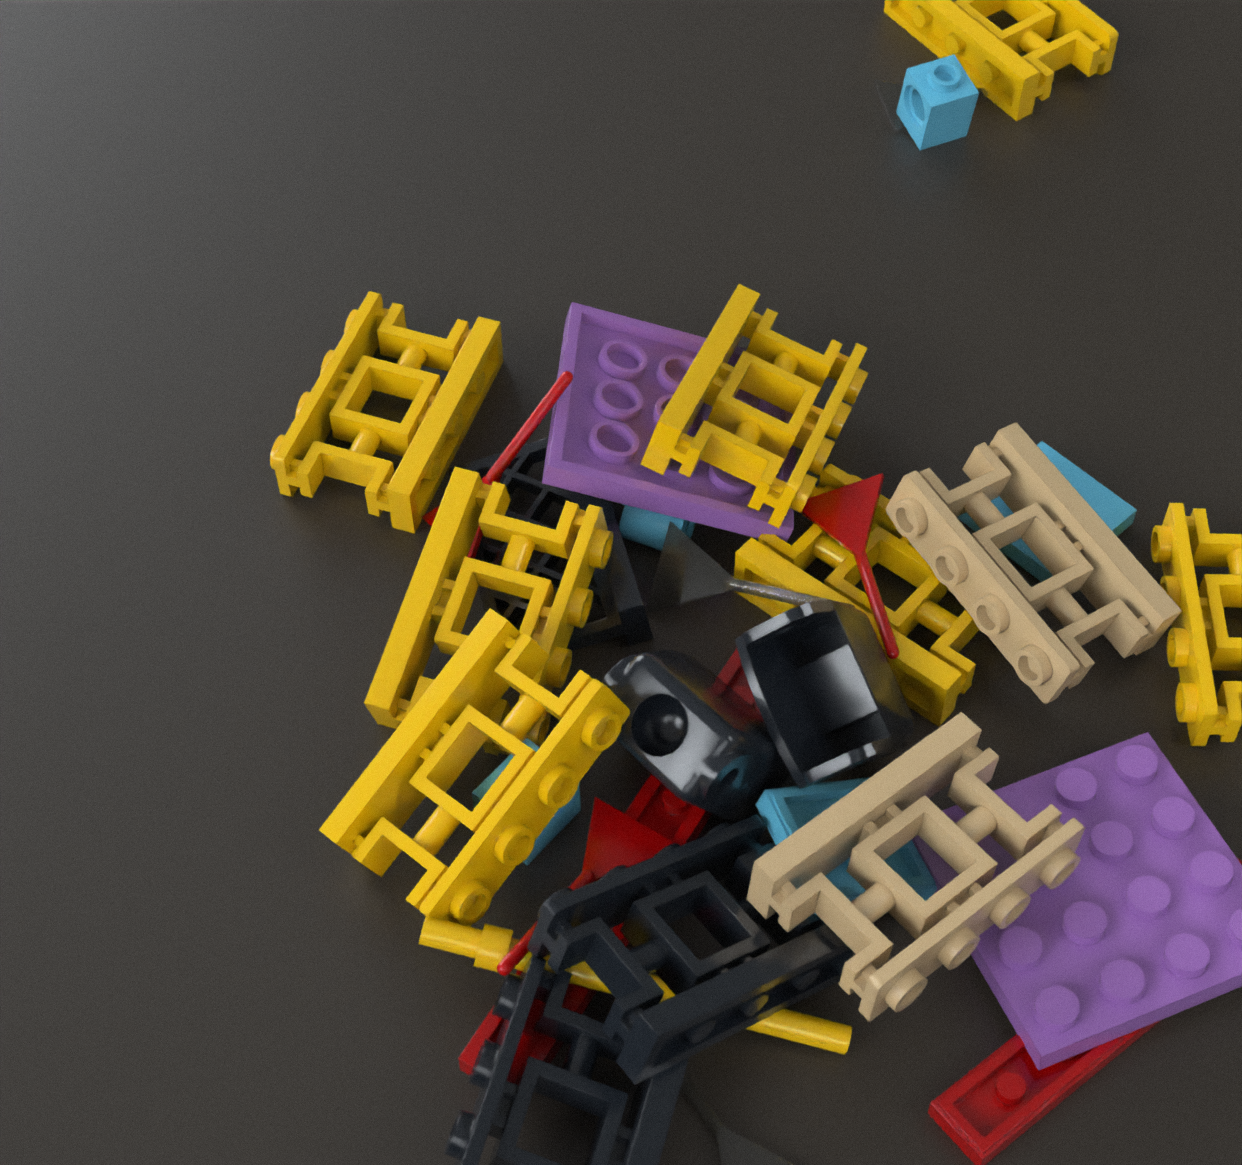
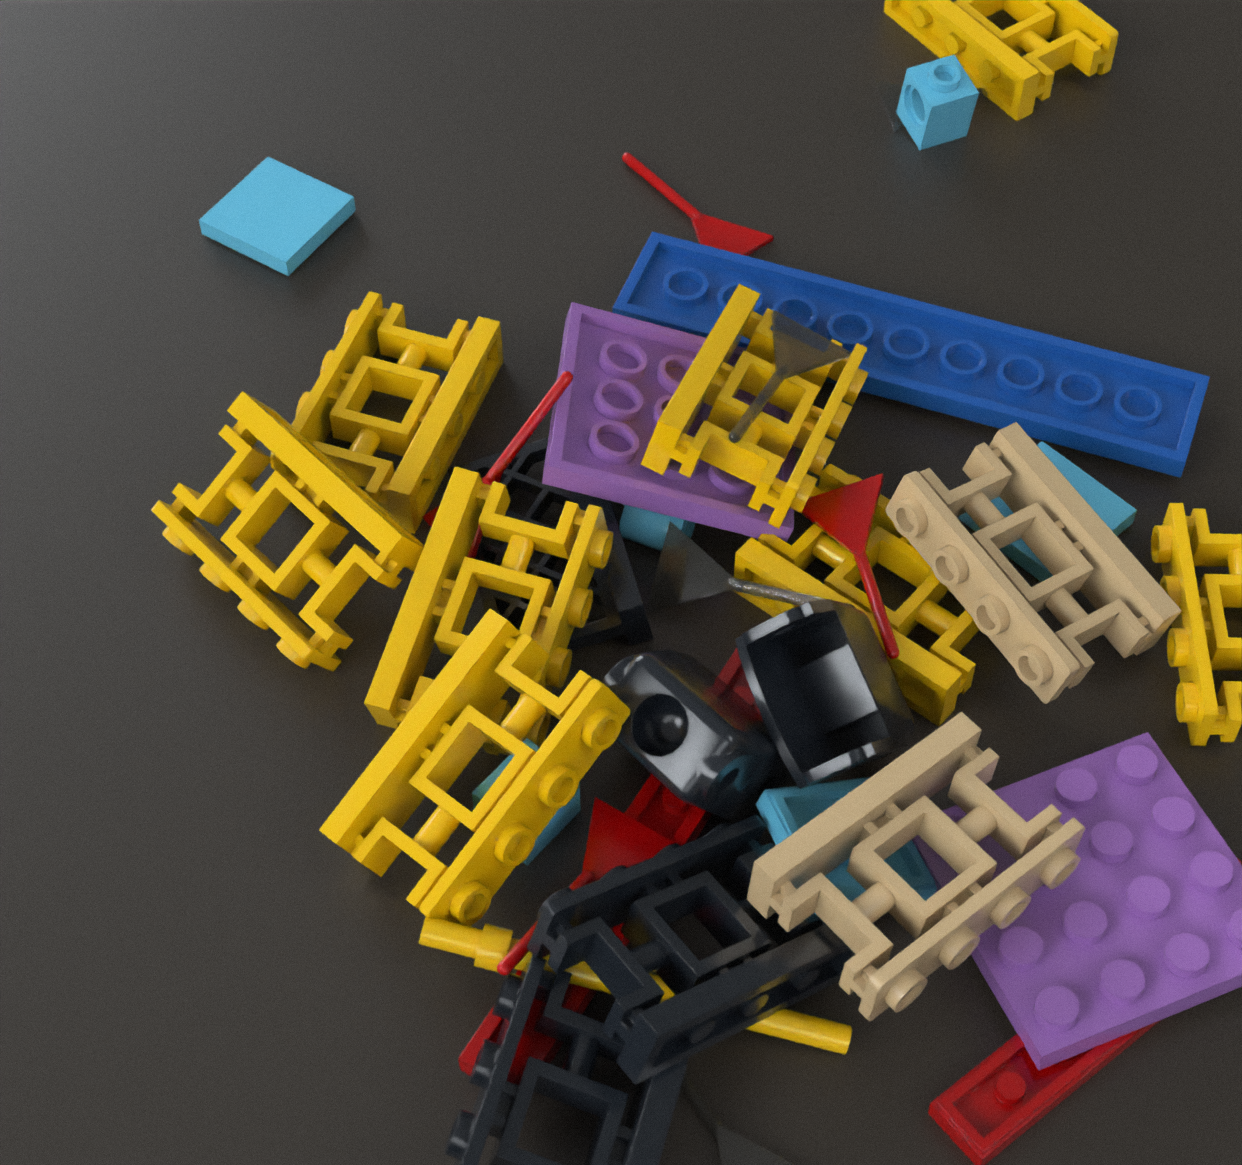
(277, 215): none -> medium azure tile
(317, 495): none -> yellow fence
(709, 230): none -> red piece
(795, 352): none -> clear smoke piece
(939, 355): none -> blue plate

